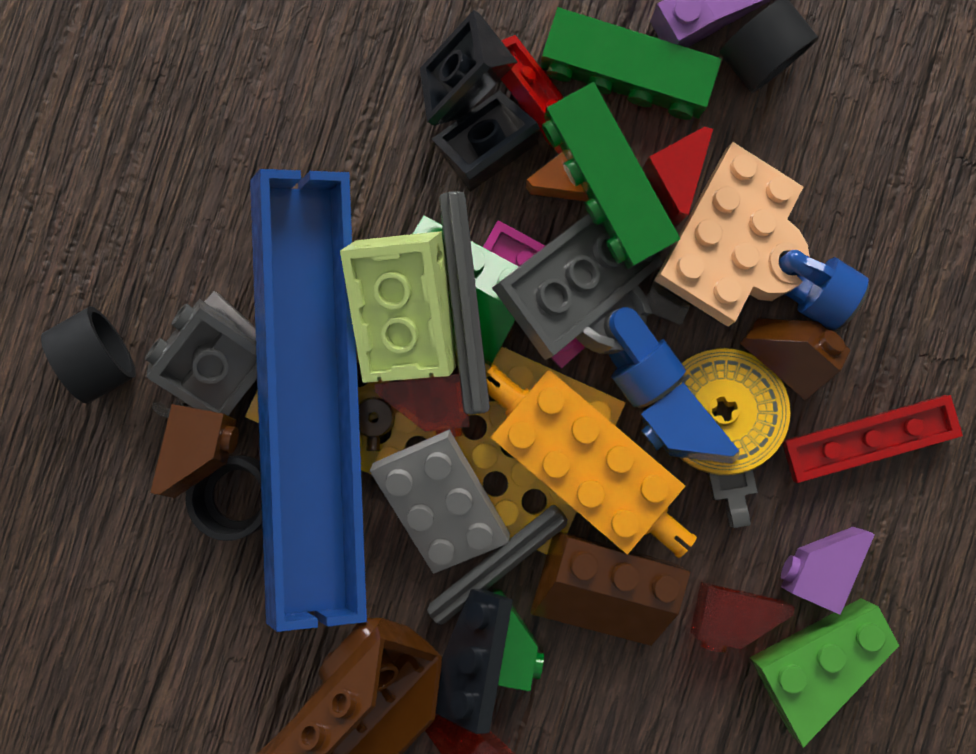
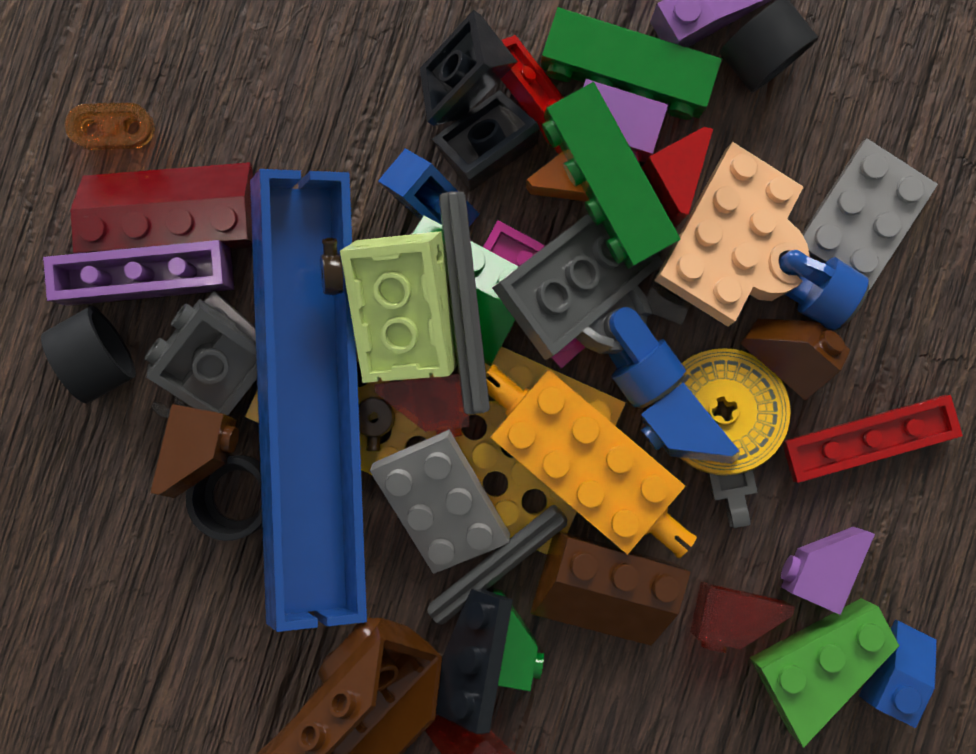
(112, 126): none -> clear orange plate
(138, 273): none -> medium lavender brick
(163, 208): none -> dark red slope
(331, 268): none -> dark brown piece
(419, 186): none -> blue slope
(636, 117): none -> medium lavender slope
(868, 211): none -> light grey plate
(906, 678): none -> blue slope

